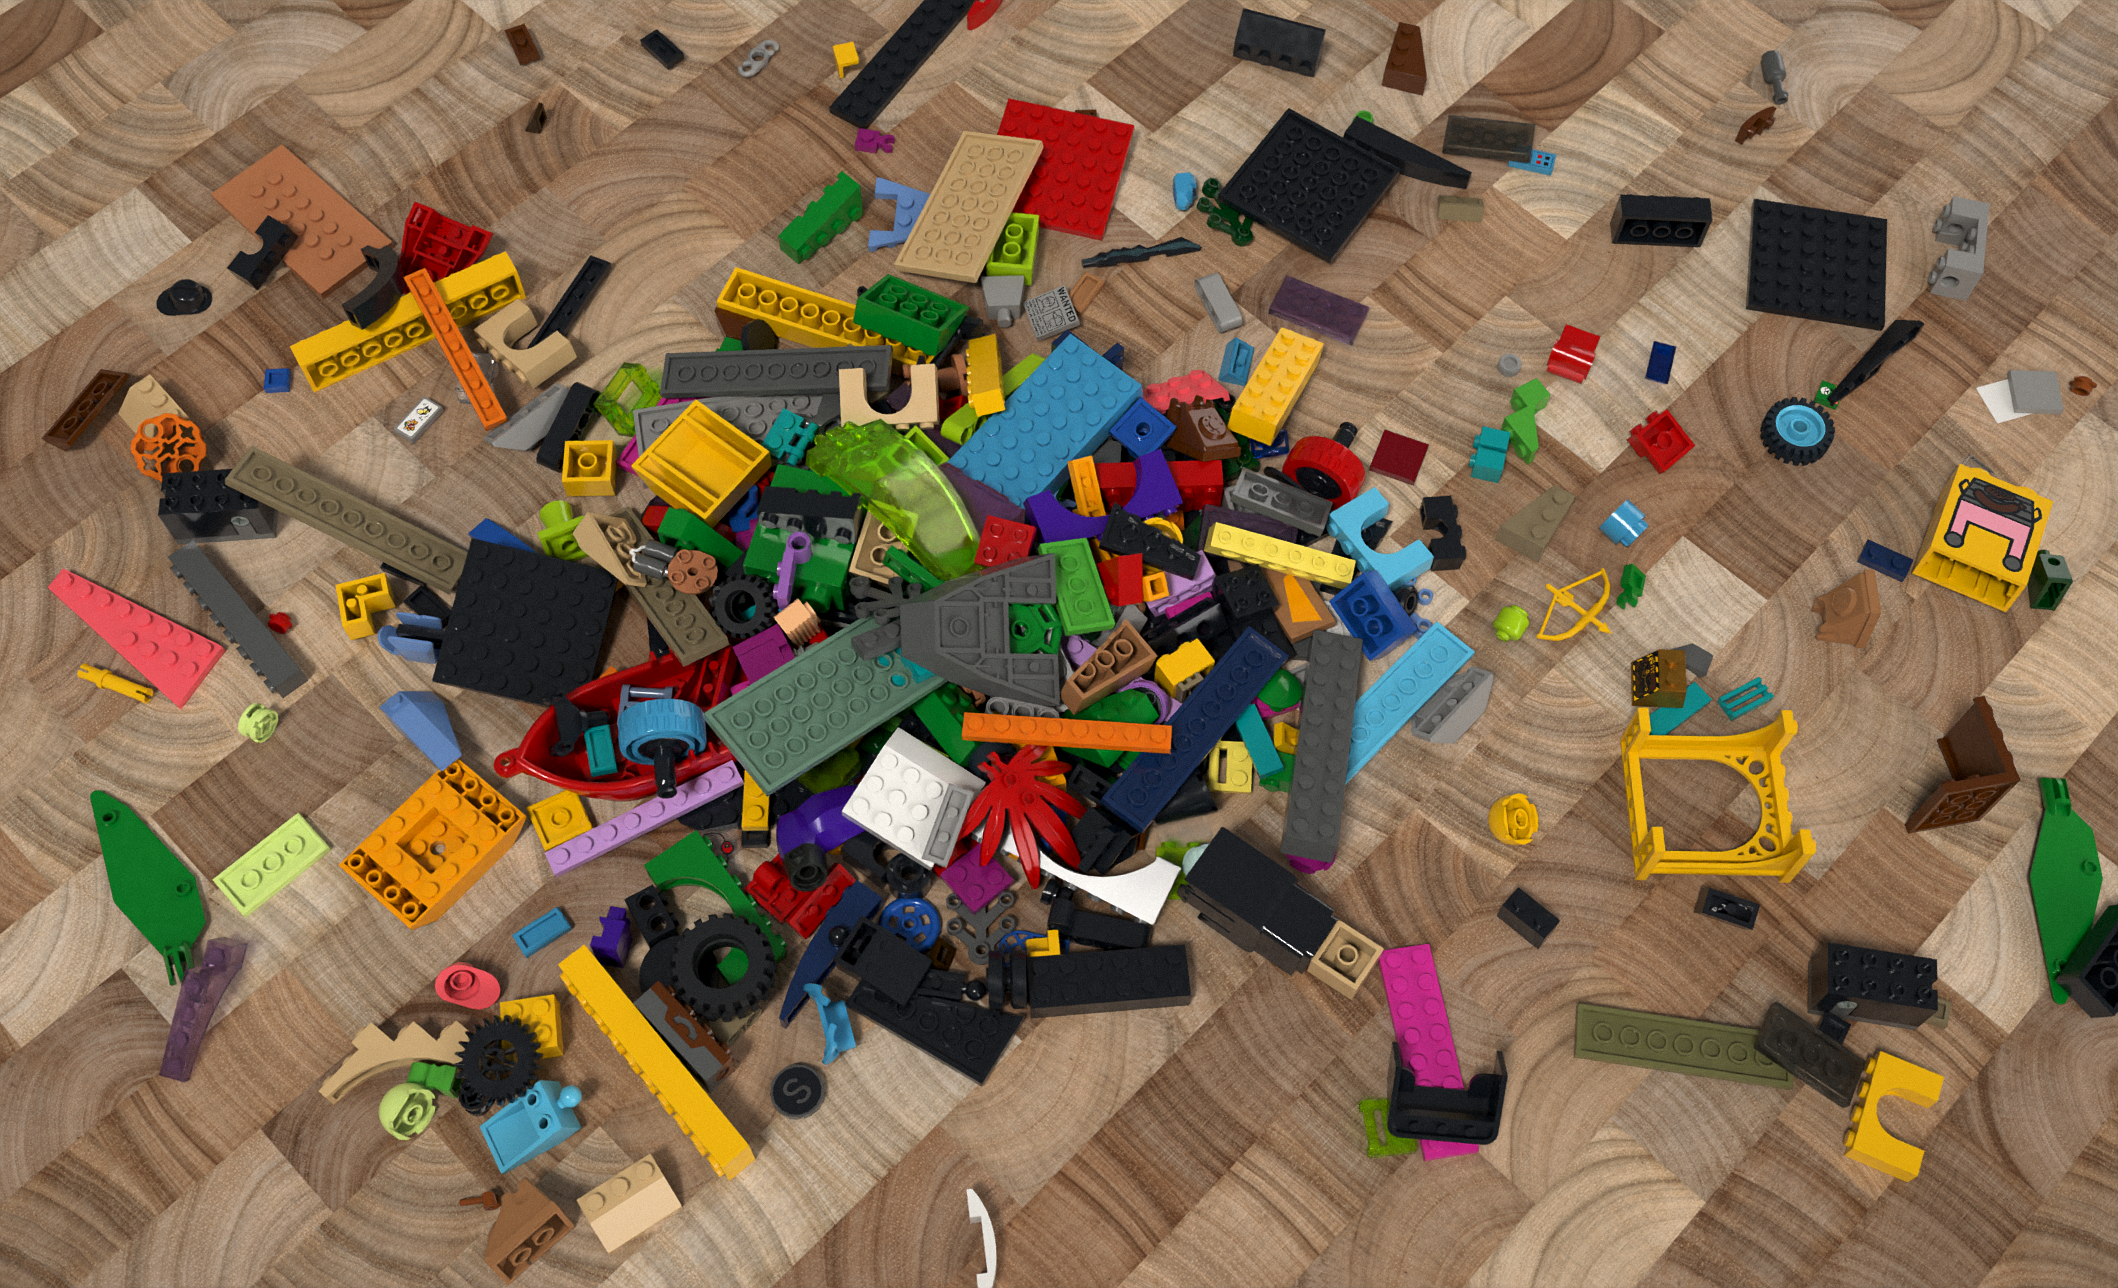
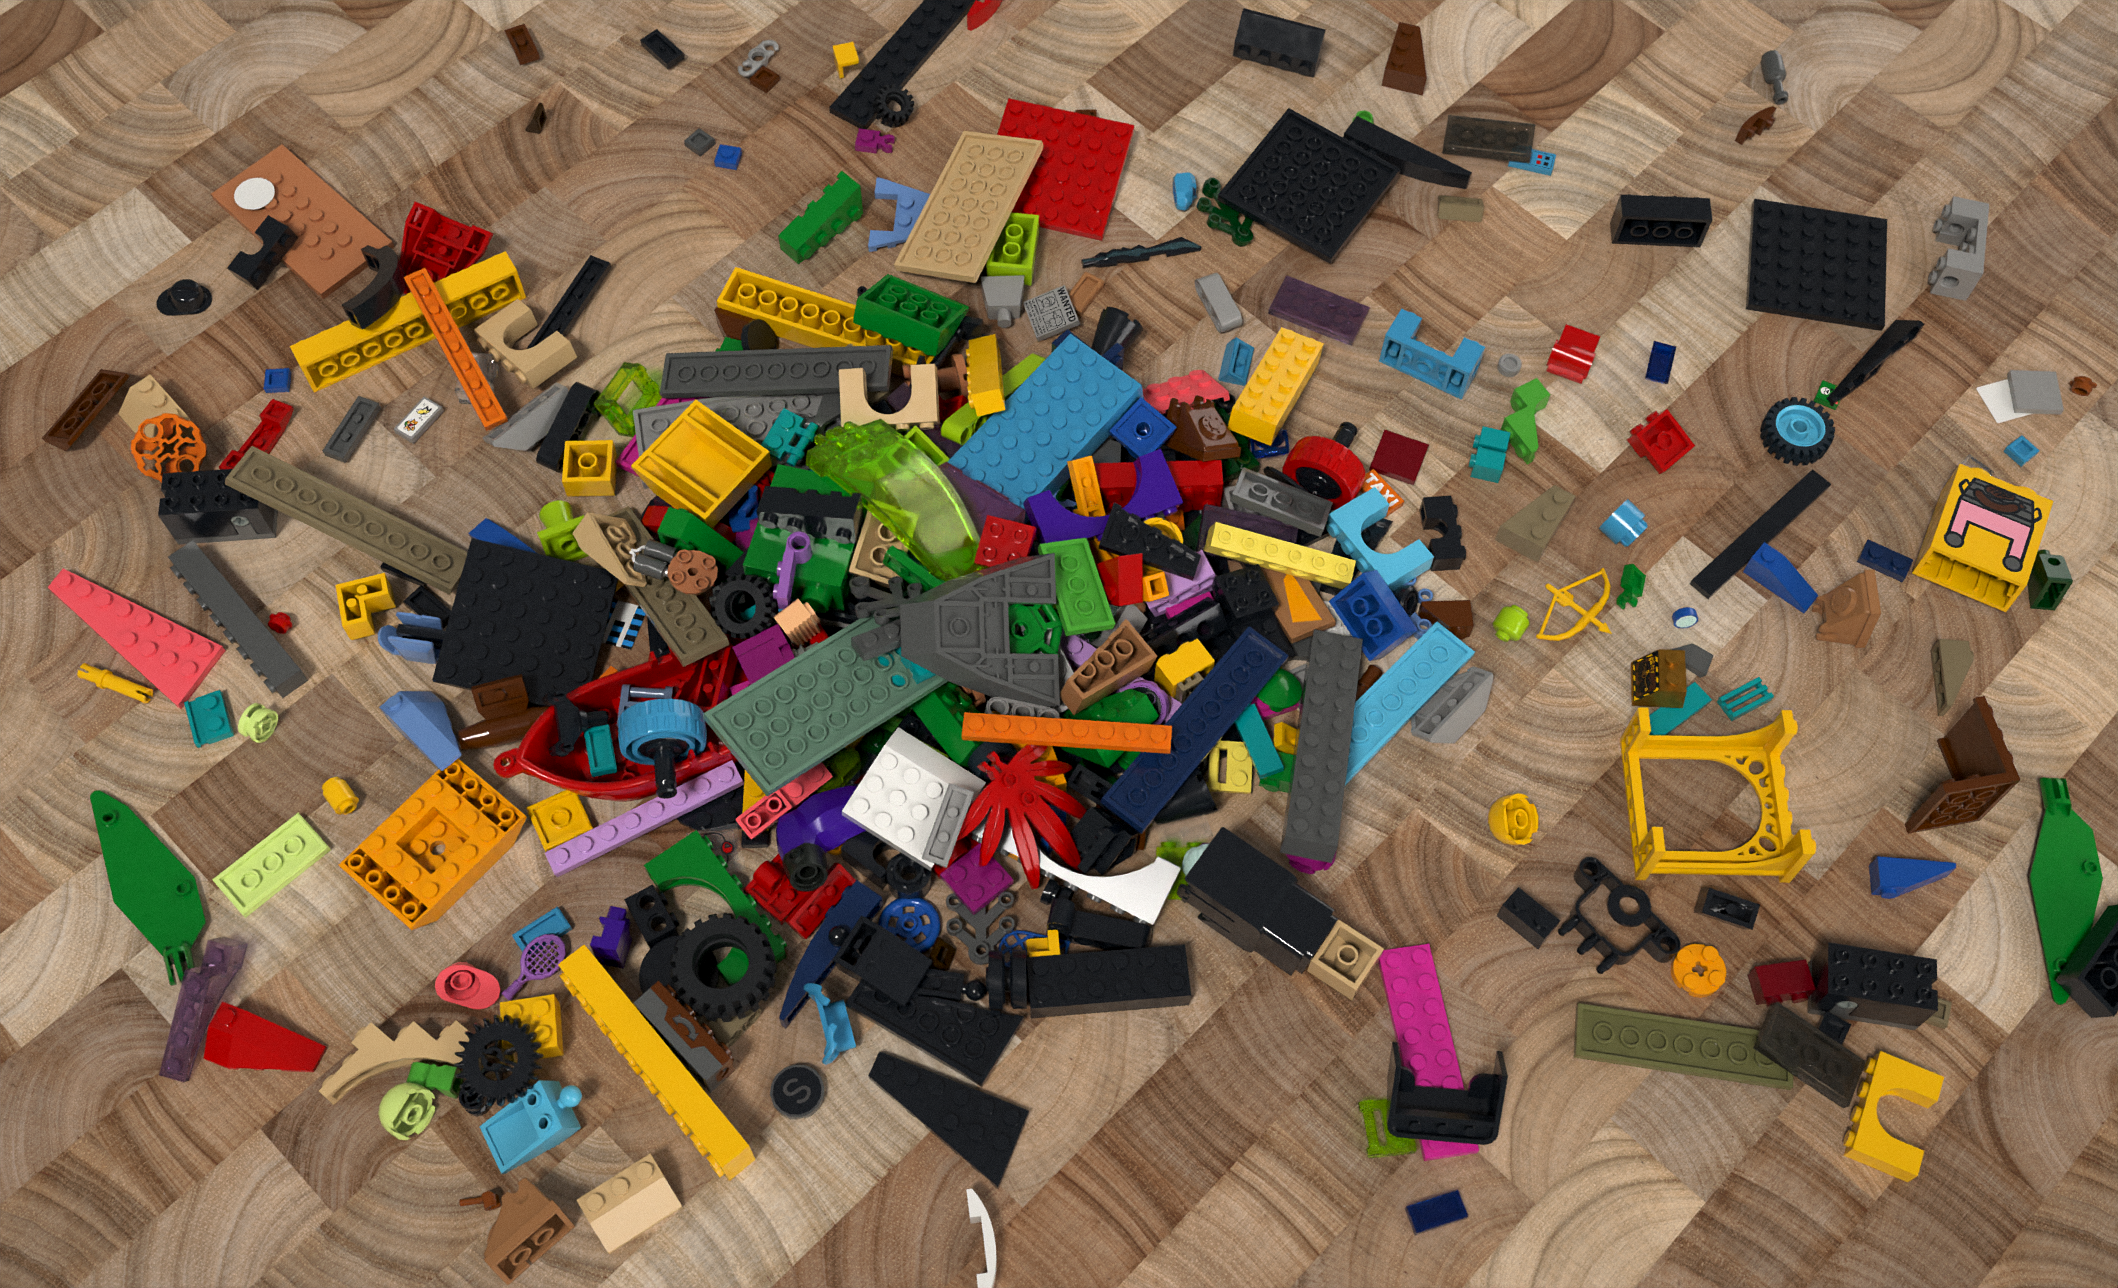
(209, 718): none -> teal plate
(251, 1042): none -> red wedge
(254, 193): none -> white sticker
(266, 435): none -> red slope
(340, 796): none -> yellow brick
(351, 429): none -> dark grey plate
(505, 714): none -> reddish brown plate
(513, 989): none -> medium lavender piece
(623, 624): none -> sticker
(699, 142): none -> dark grey tile
(728, 157): none -> blue plate
(764, 79): none -> reddish brown tile
(783, 801): none -> coral slope
(887, 114): none -> black tyre
(963, 1118): none -> black wing
(1115, 328): none -> black cone
(1367, 680): none -> reddish brown axle
(1372, 480): none -> orange tile
(1436, 1212): none -> clear blue tile
(1442, 371): none -> dark azure plate
(1453, 615): none -> reddish brown slope
(1612, 956): none -> black piece
(1685, 617): none -> blue tile
(1690, 981): none -> light orange plate
(1763, 530): none -> black tile
(1780, 577): none -> blue slope
(1781, 982): none -> dark red brick
(1898, 876): none -> blue slope
(1950, 666): none -> dark tan slope
(2021, 451): none -> dark azure tile

